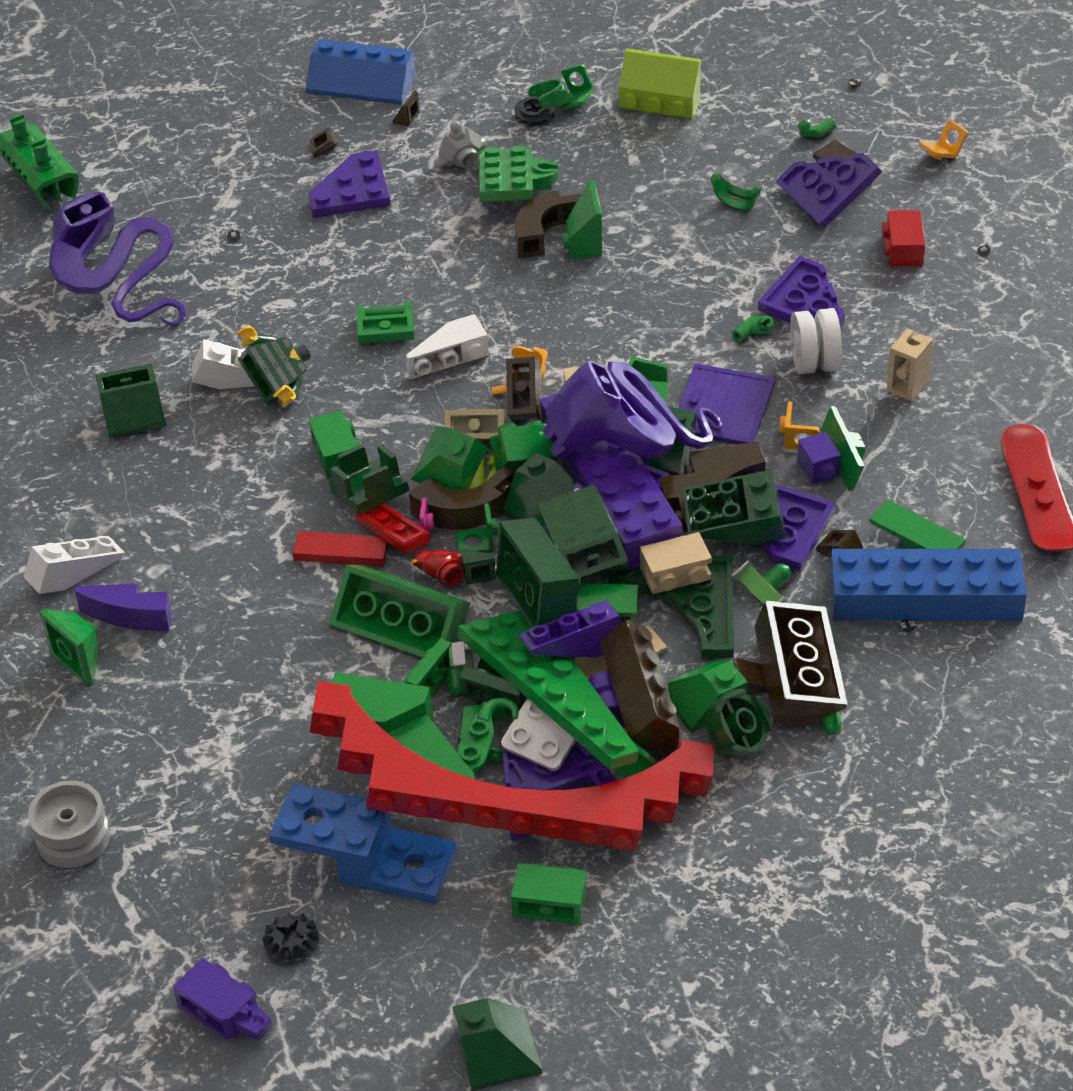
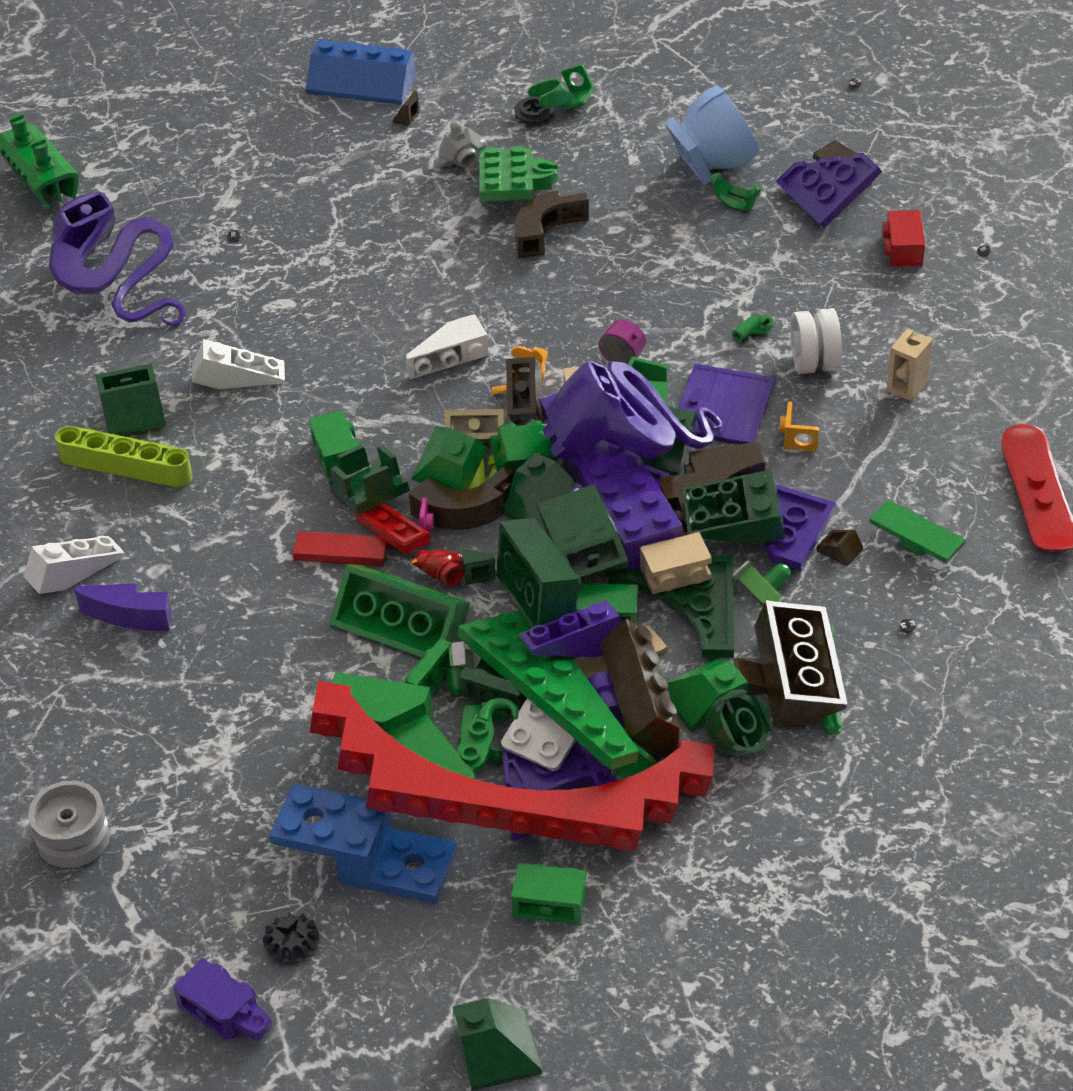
(72, 642): green slope -> none
(124, 456): none -> lime beam
(273, 365): torso -> none
(323, 141): dark brown slope -> none
(351, 187): dark purple plate -> none
(385, 323): green plate -> none
(484, 534): green bracket -> none
(584, 226): green slope -> none
(622, 342): none -> magenta piece
(660, 83): lime slope -> none
(713, 135): none -> light blue plate
(801, 289): dark purple plate -> none
(817, 131): green arm -> none
(818, 457): dark purple brick -> none
(848, 446): green piece -> none
(927, 584): blue brick -> none
(943, 147): light orange bracket -> none

